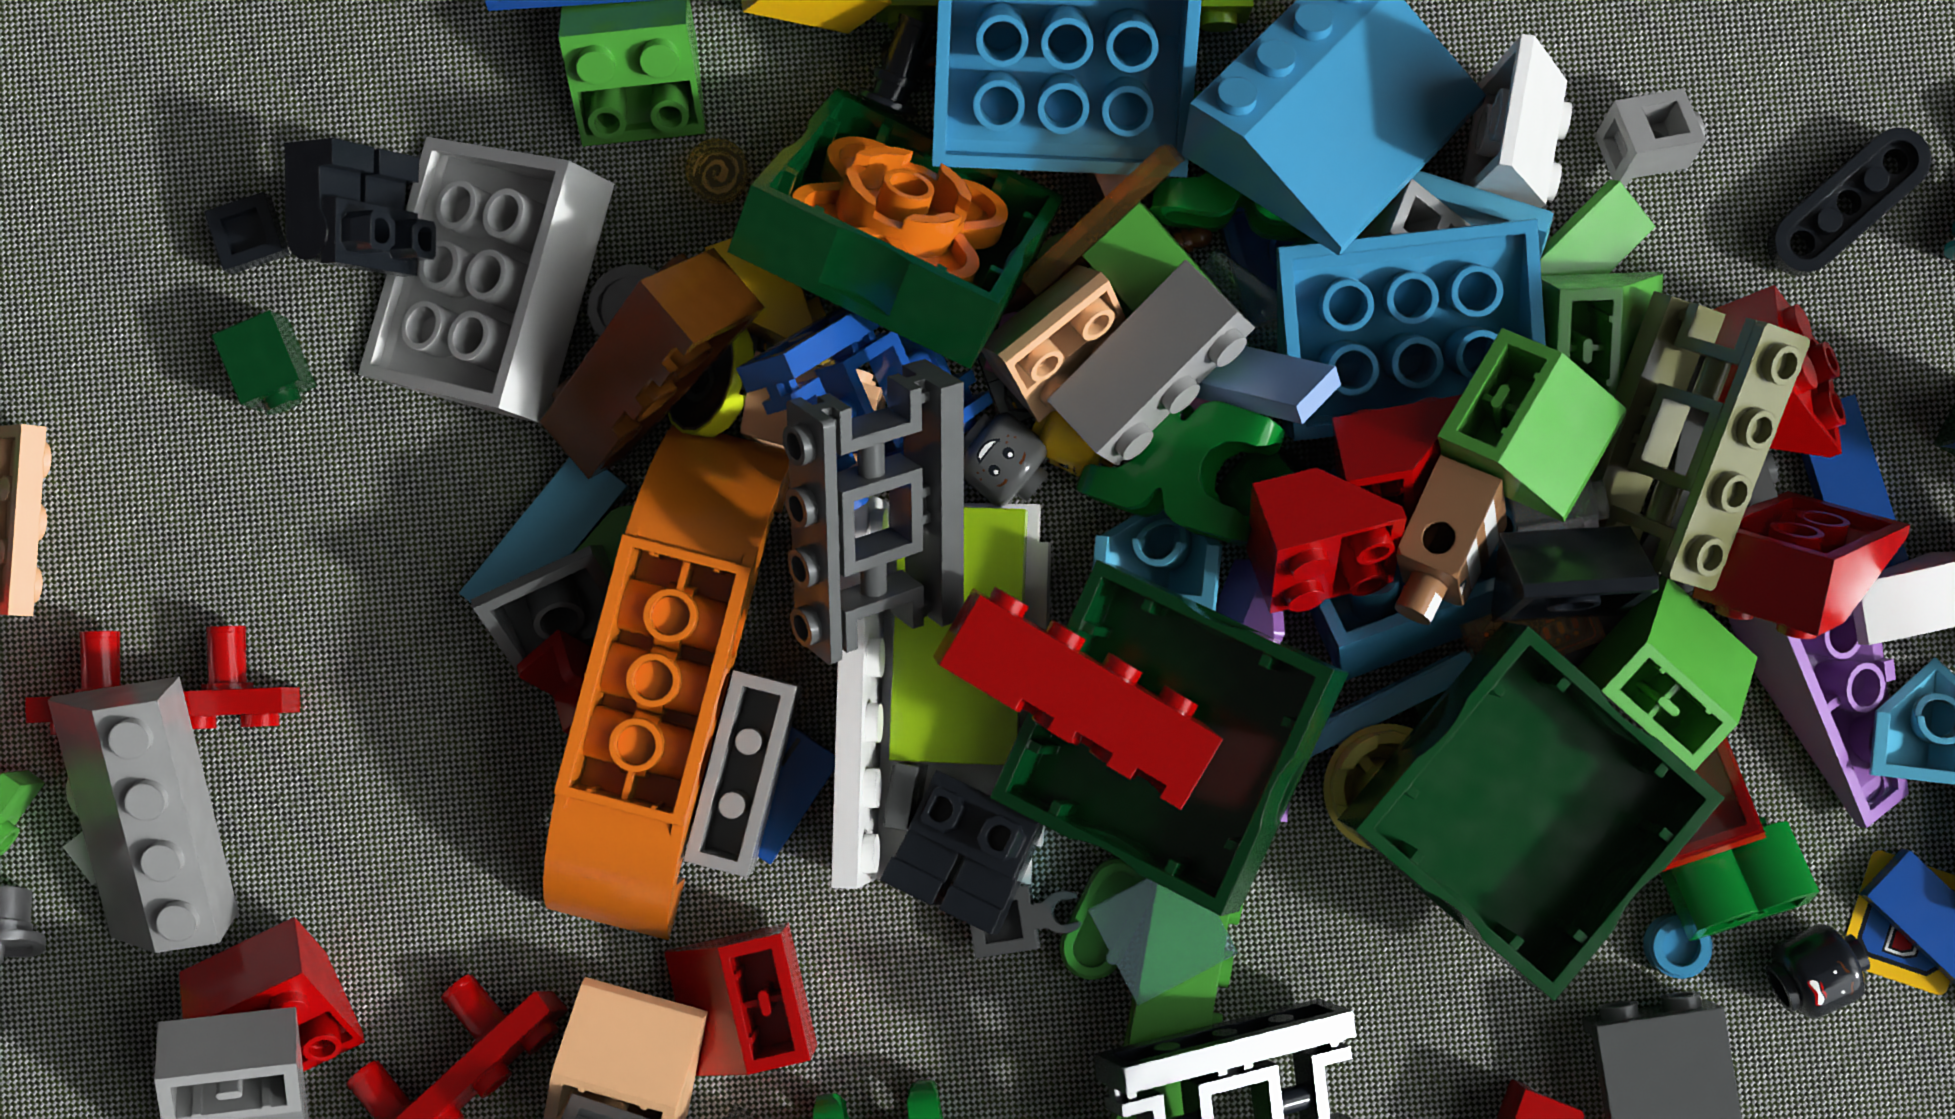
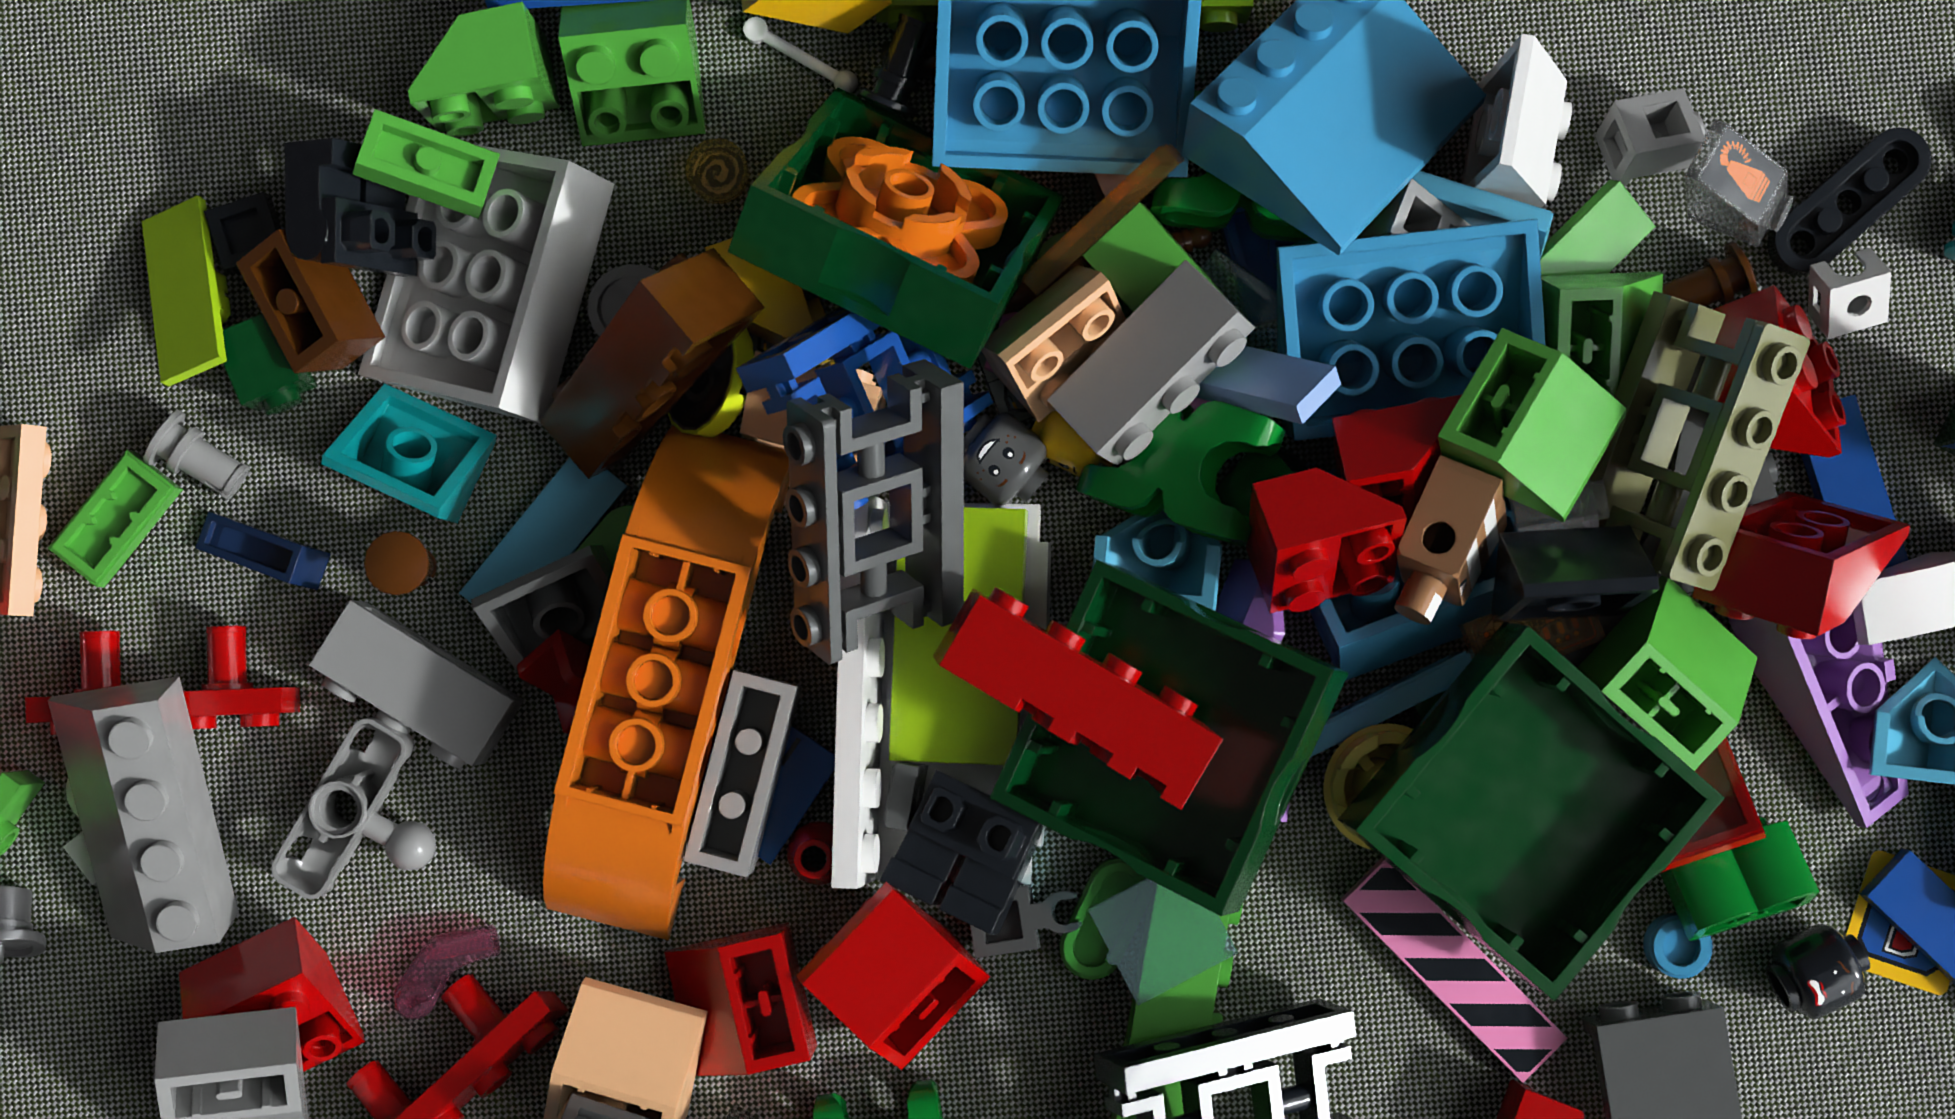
(115, 519): none -> bright green plate
(185, 292): none -> lime piece
(191, 454): none -> light grey pin
(263, 551): none -> dark blue piece
(309, 307): none -> reddish brown brick
(368, 779): none -> light grey piece
(398, 563): none -> reddish brown pin
(413, 453): none -> teal slope
(415, 685): none -> light grey brick
(426, 164): none -> bright green plate
(435, 964): none -> clear pink arm
(487, 71): none -> bright green slope
(758, 32): none -> white hinge
(811, 834): none -> red cone
(893, 976): none -> red slope
(1454, 969): none -> tile
(1716, 280): none -> reddish brown pin
(1736, 186): none -> slope
(1849, 301): none -> white piece

